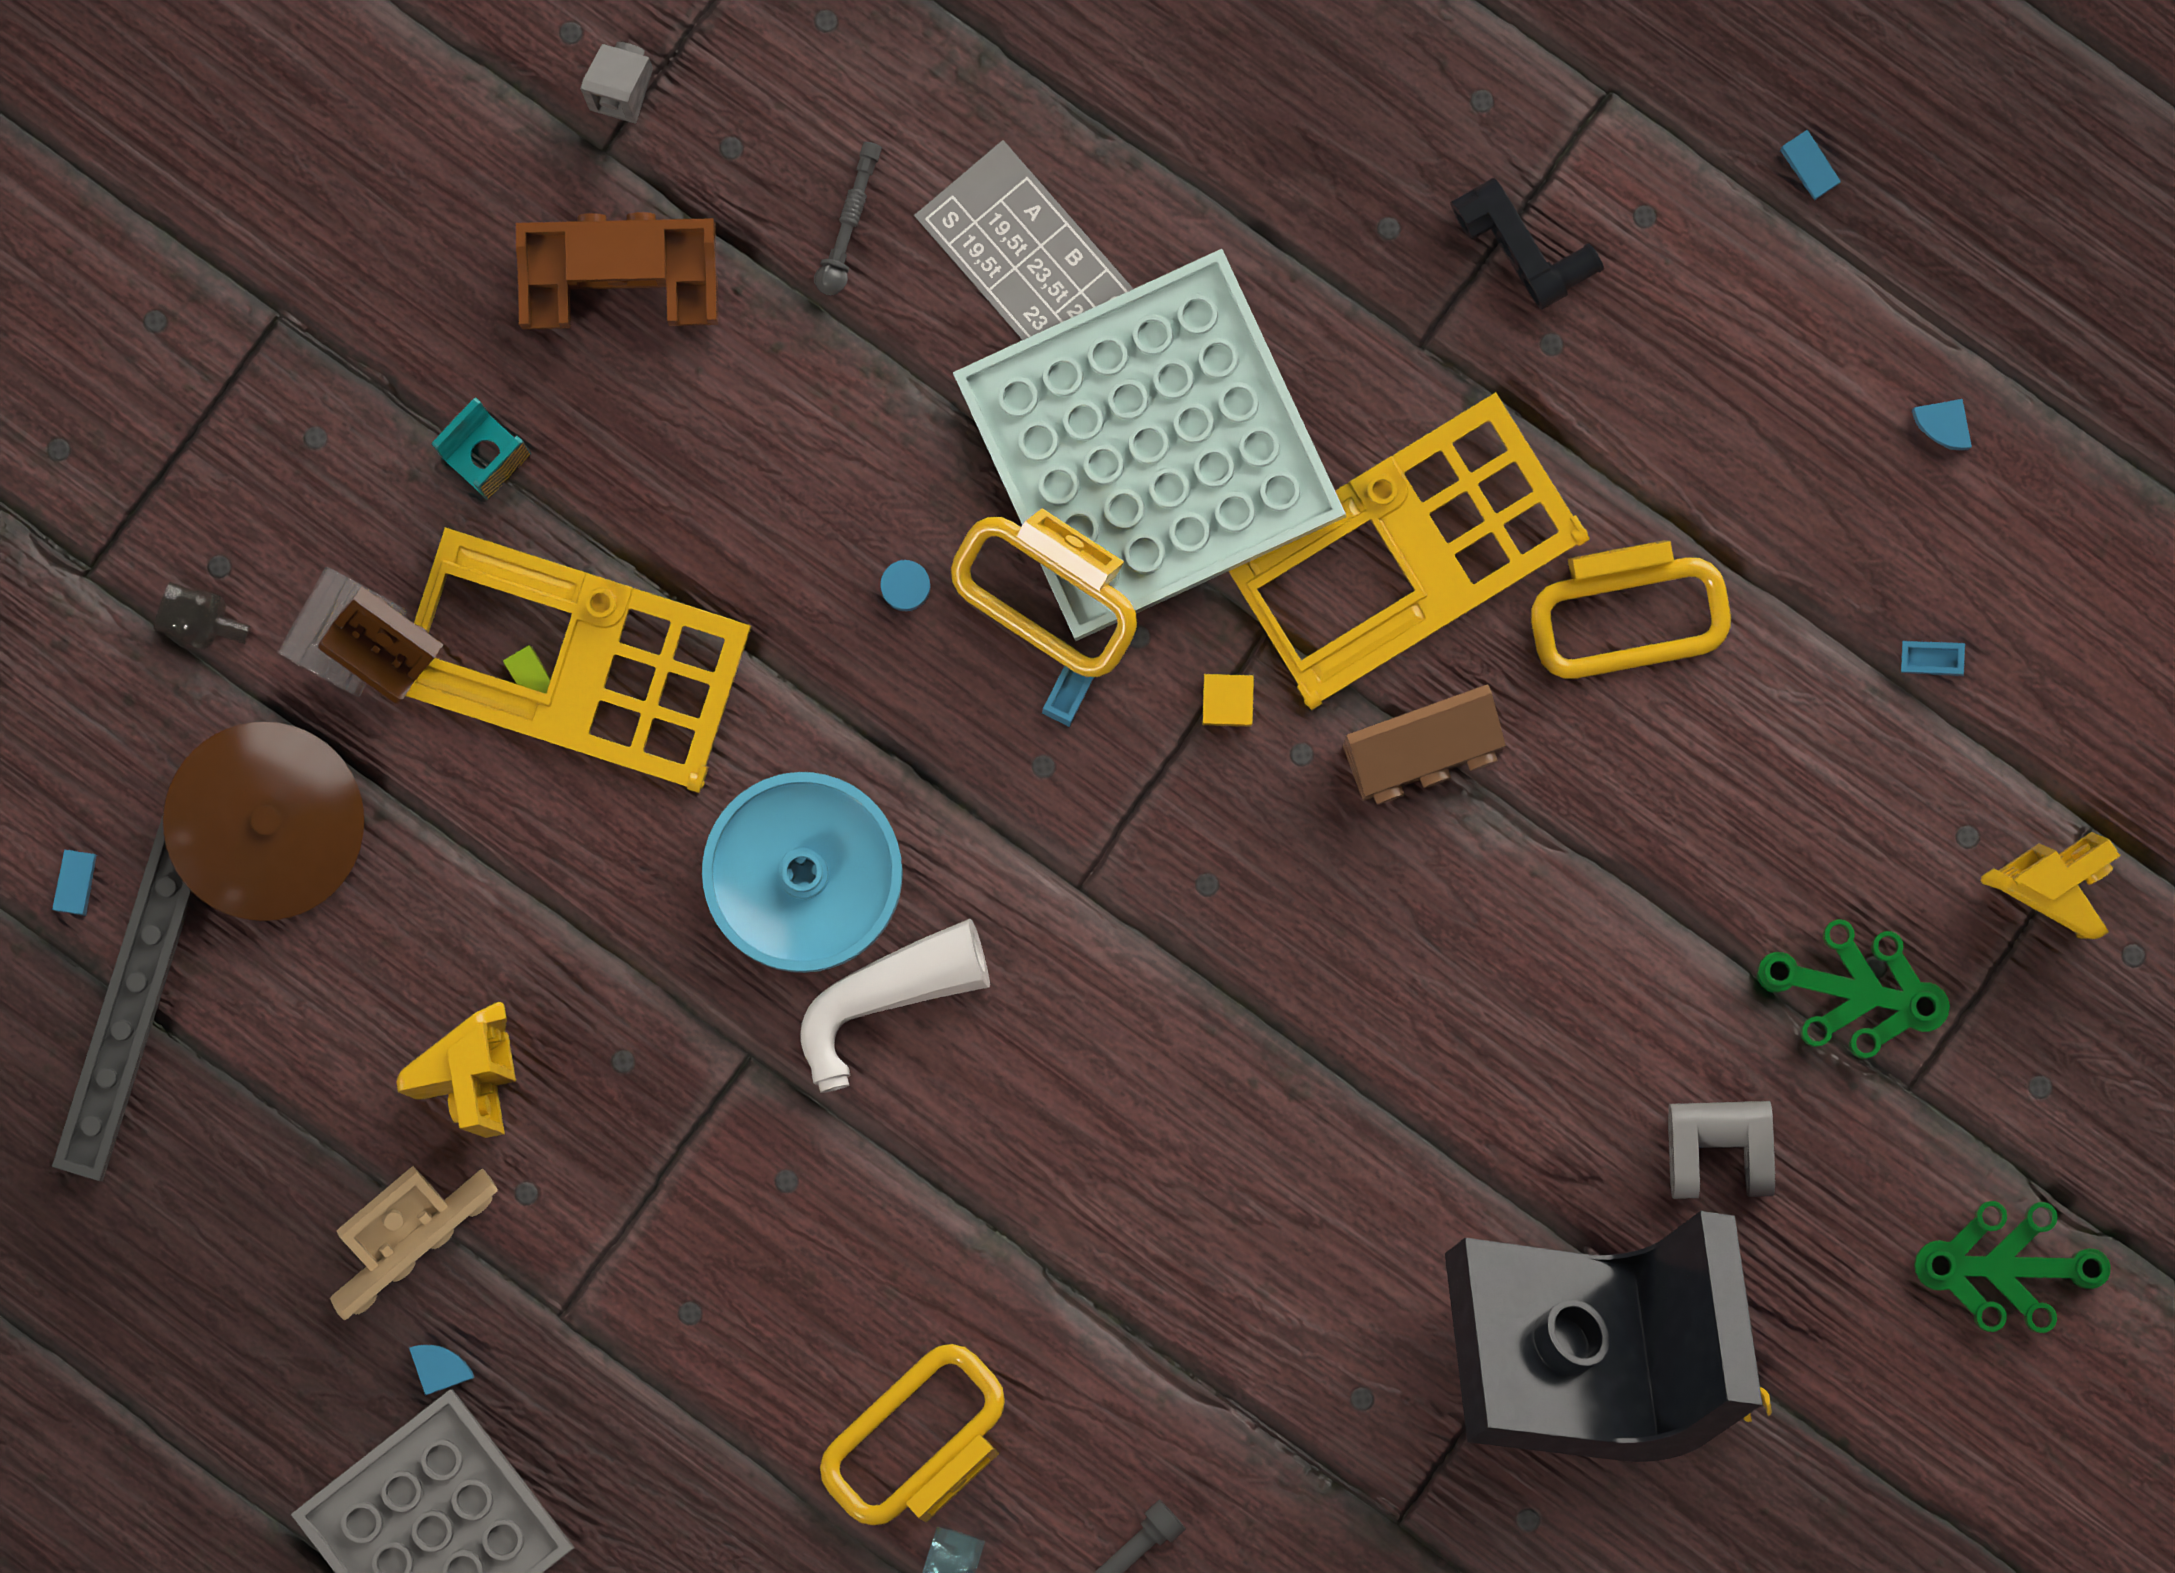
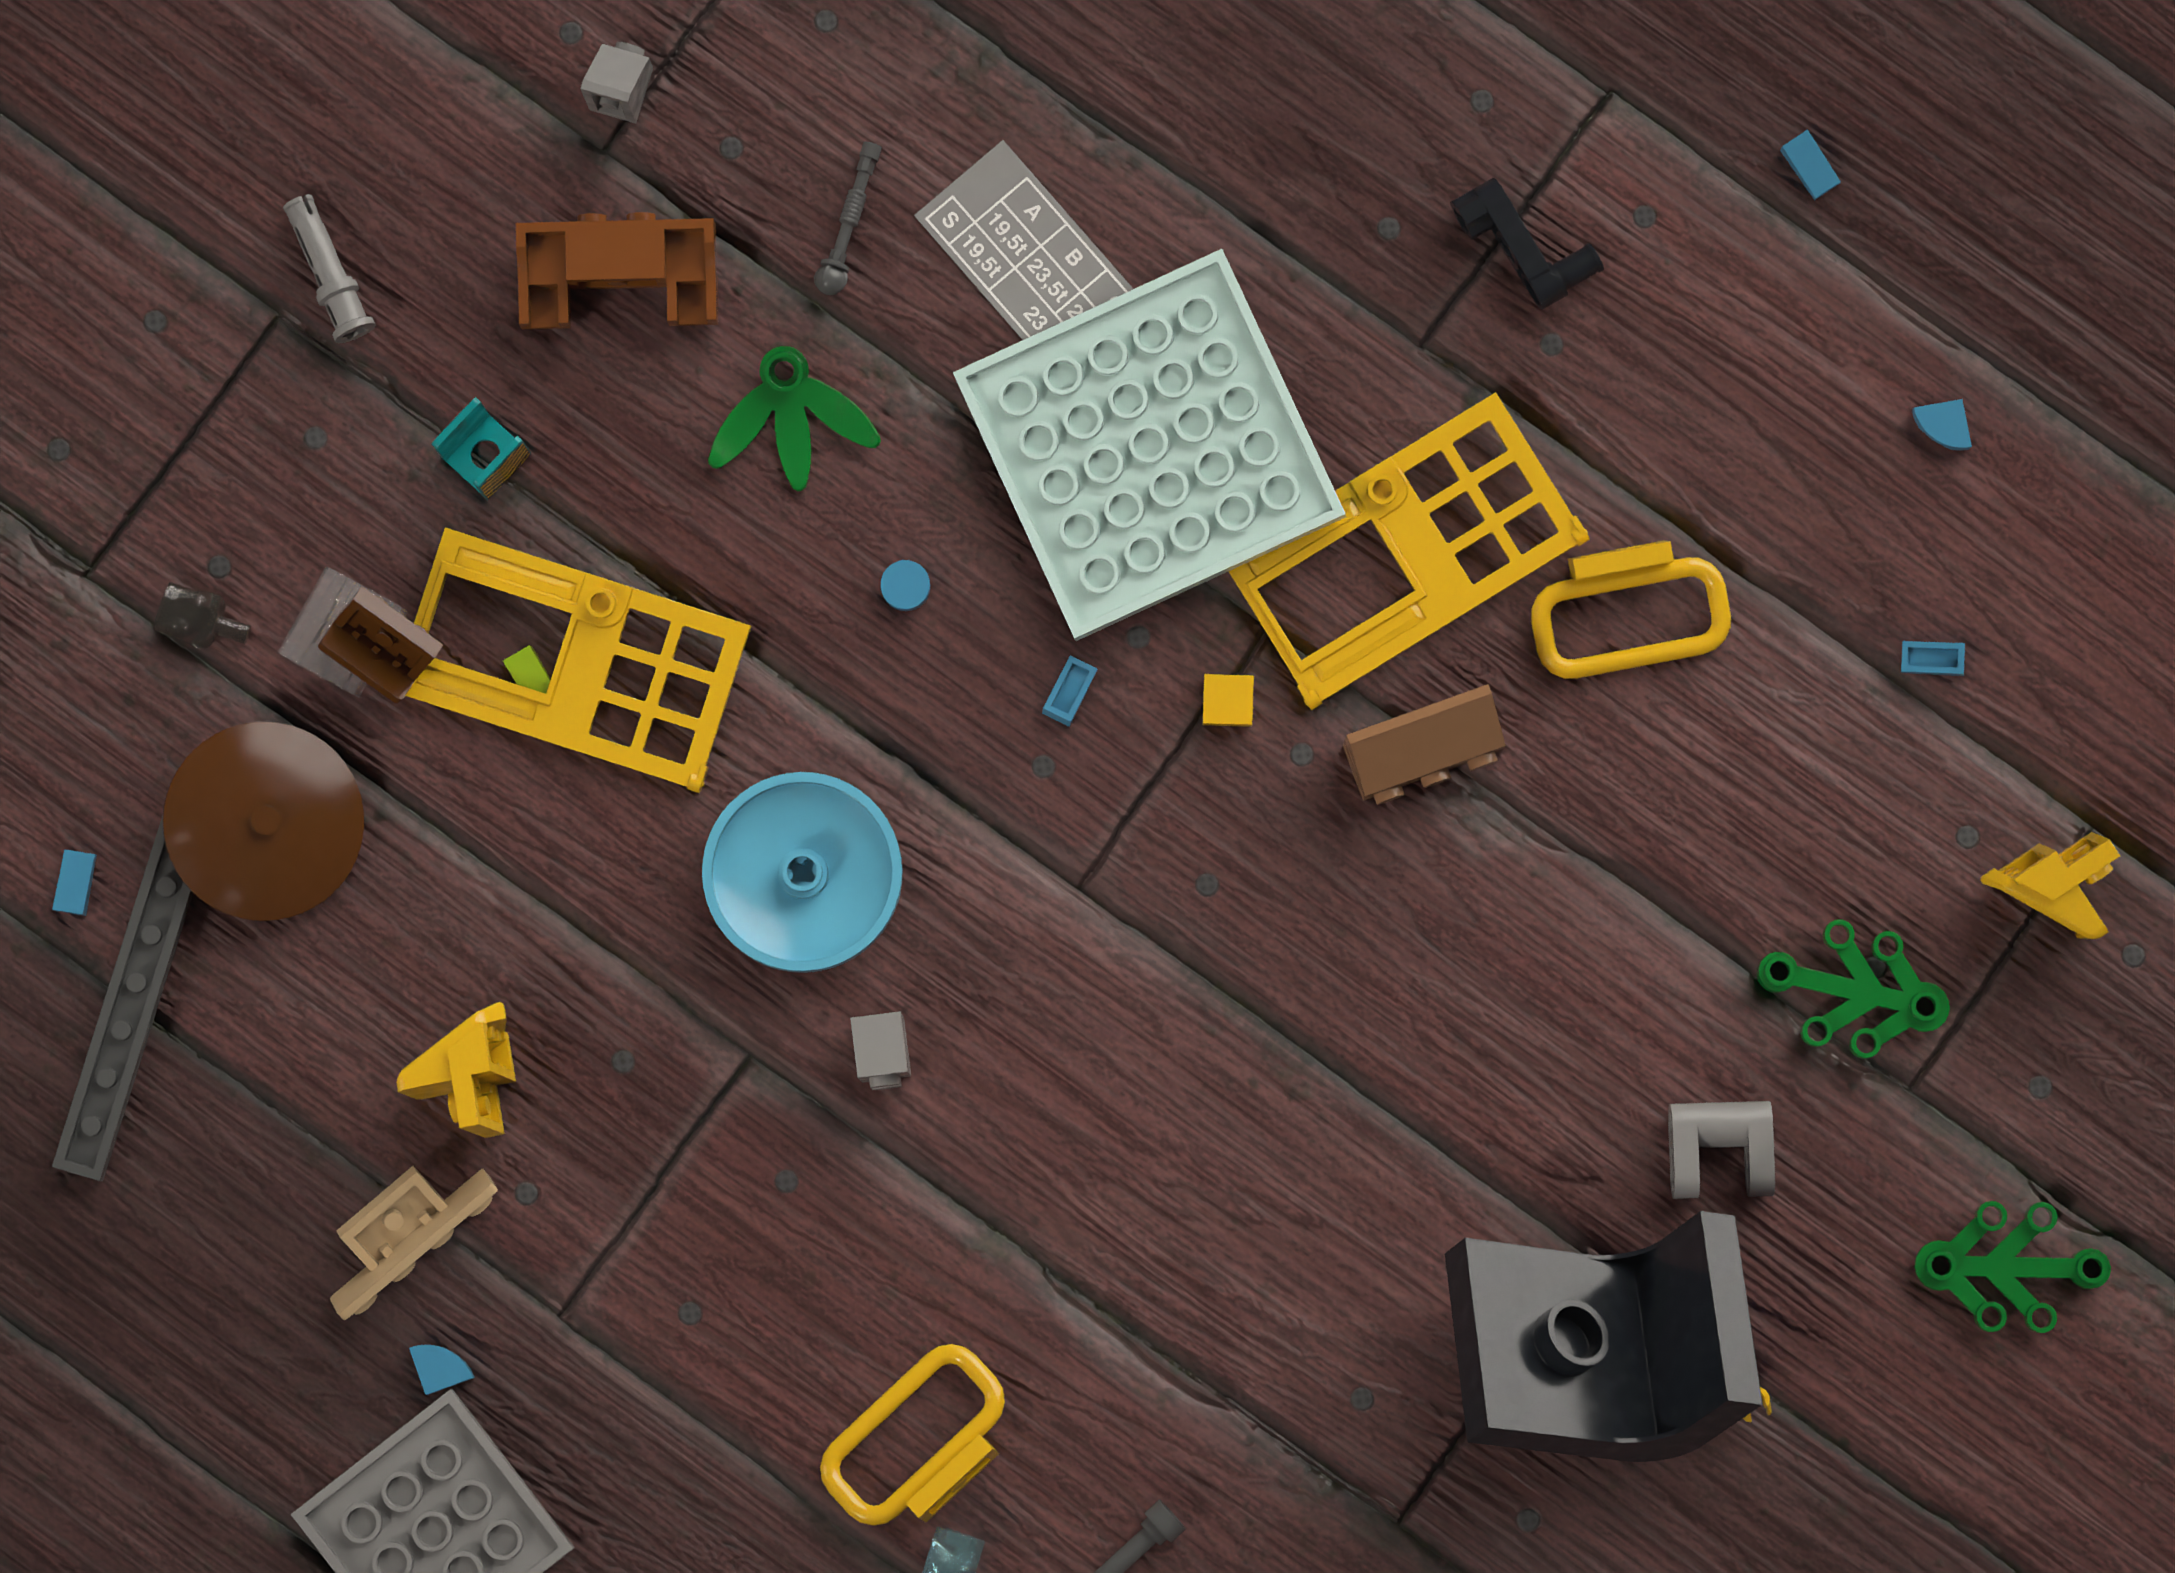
(335, 288): none -> light grey pin
(792, 429): none -> green plant
(881, 1049): none -> light grey brick
(922, 971): white animal -> none
(1070, 557): yellow bar -> none

